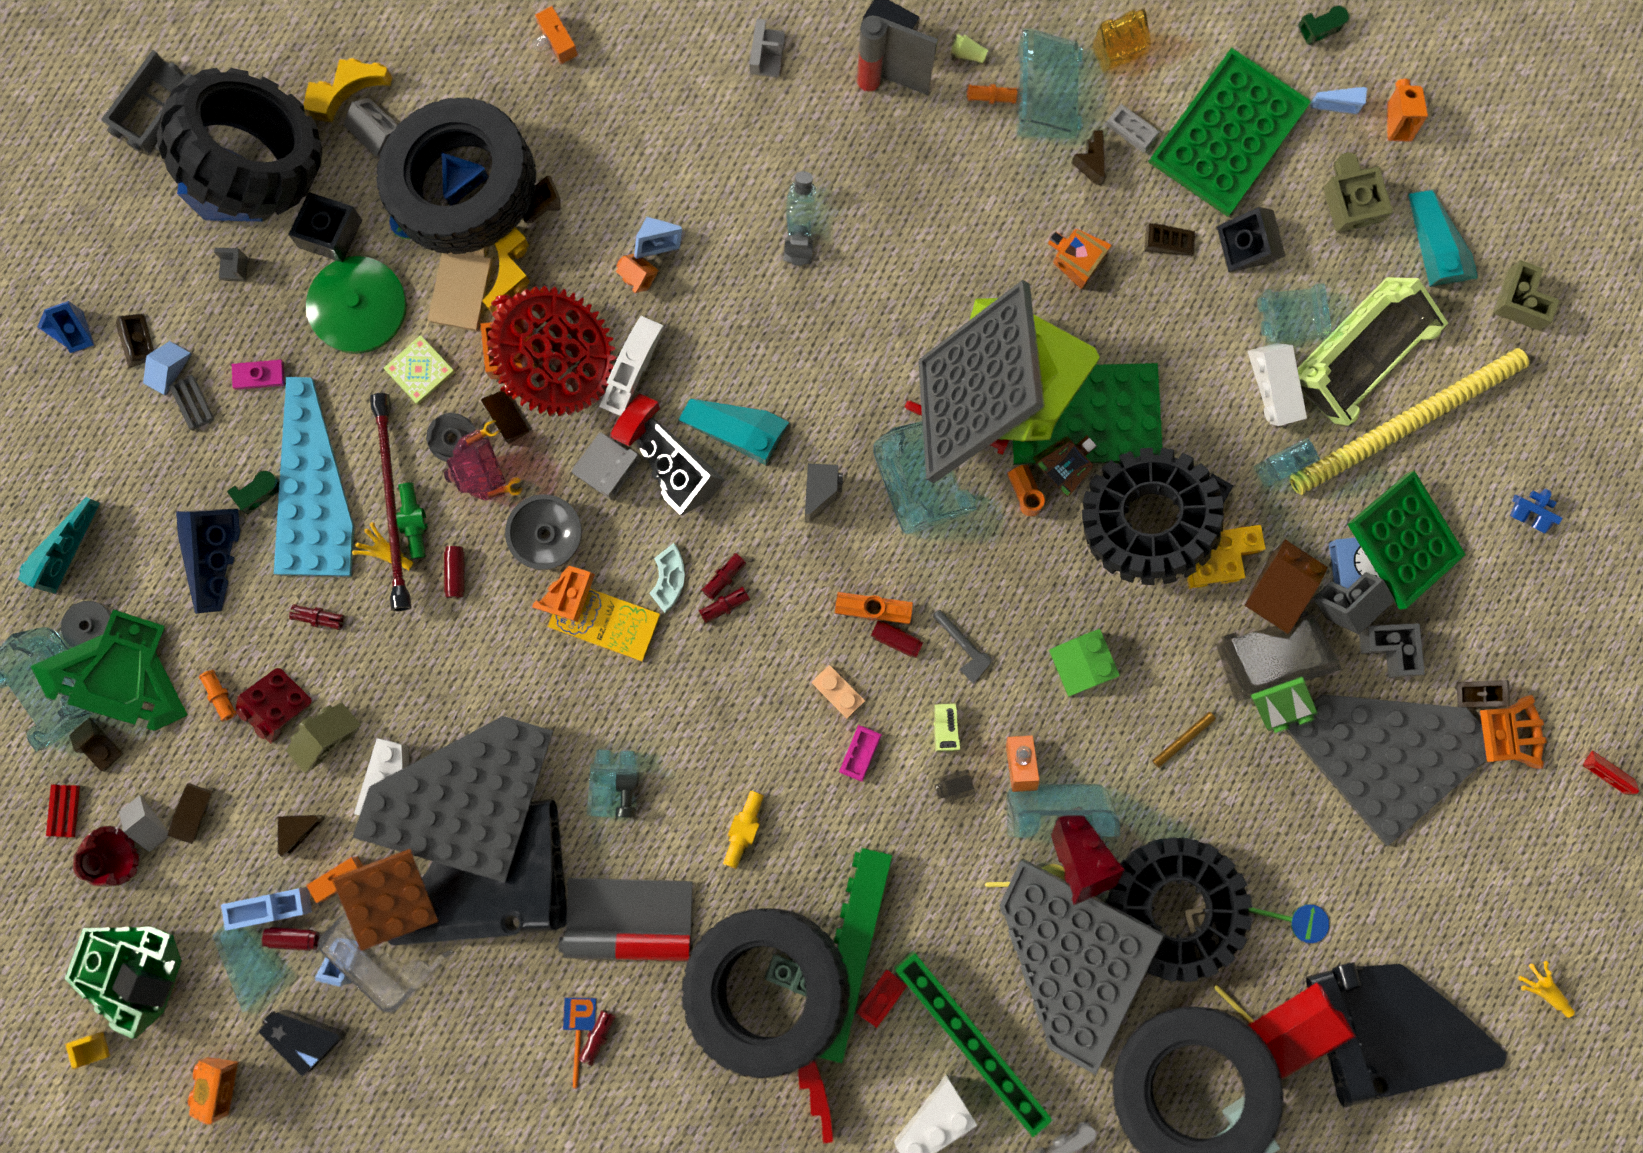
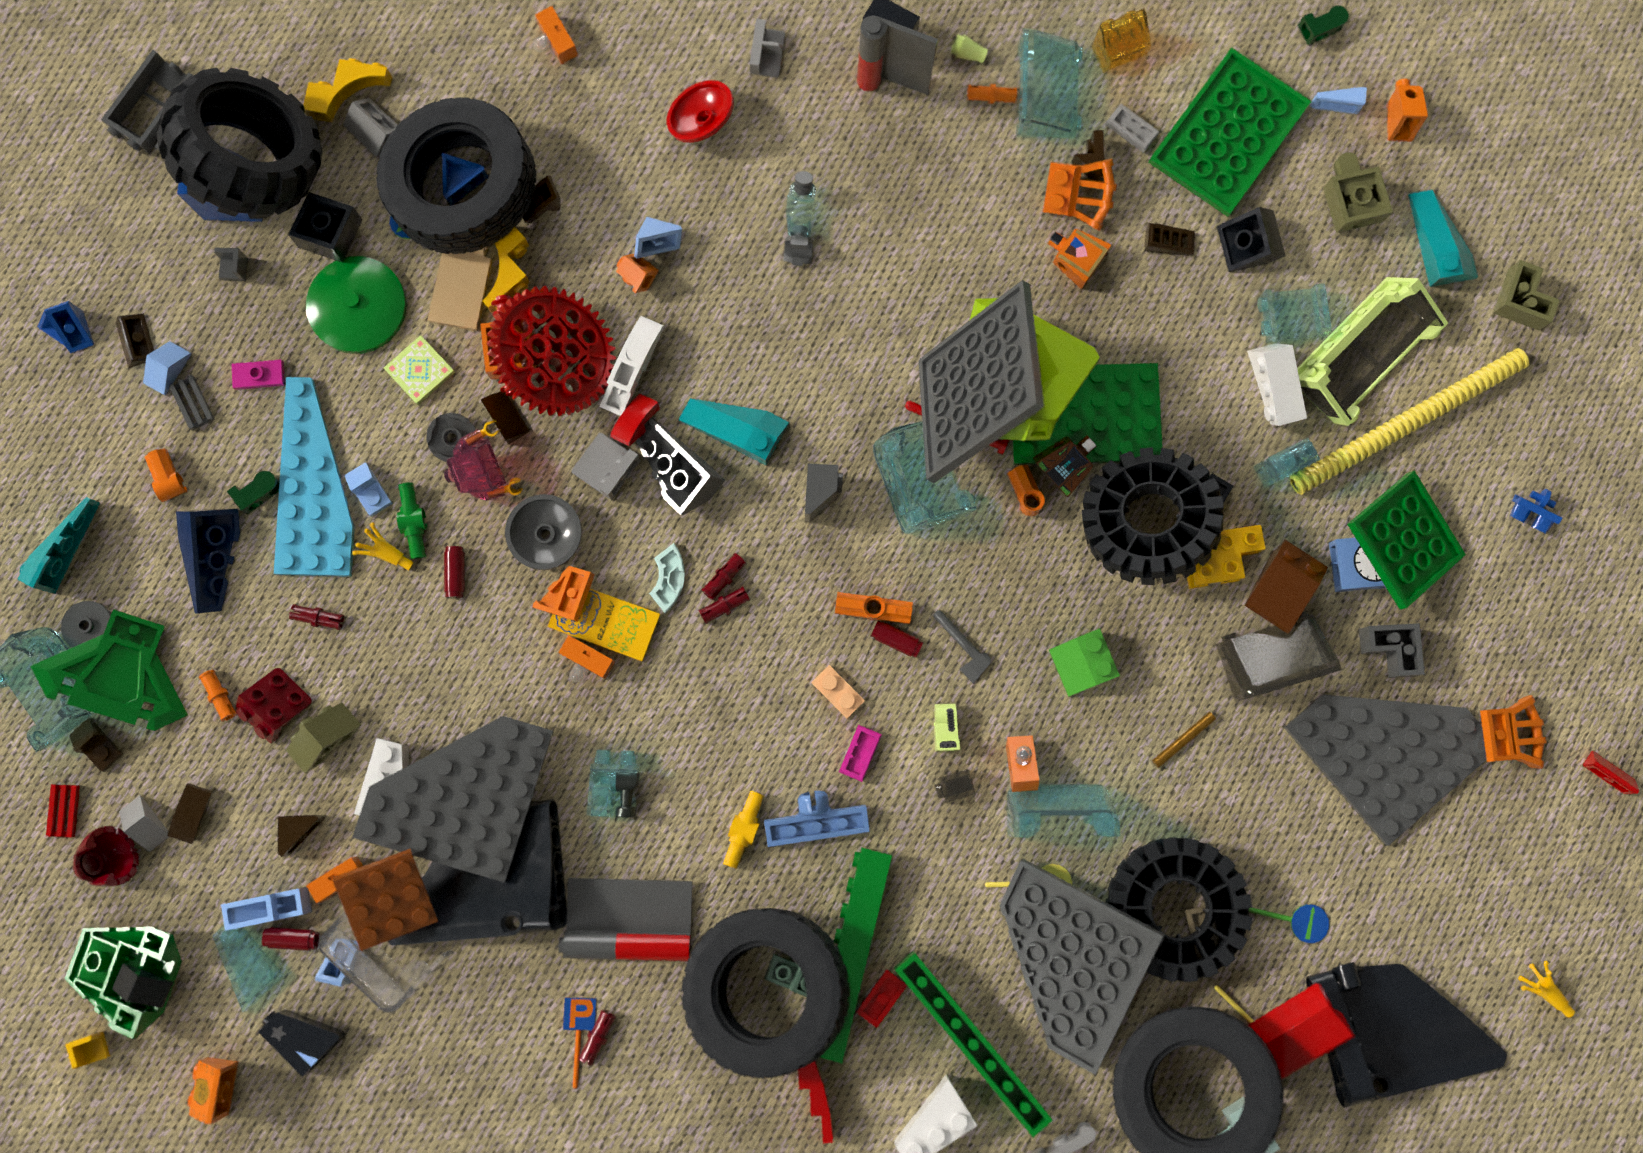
(166, 481): none -> orange piece
(367, 489): none -> light blue slope
(400, 598): dark red hose -> none
(585, 659): none -> orange piece
(700, 111): none -> red dish
(816, 822): none -> medium blue plate
(1064, 186): none -> orange plate
(1085, 858): dark red wedge -> none
(1285, 705): bright green slope -> none
(1357, 605): dark grey brick -> none
(1483, 694): dark brown slope -> none

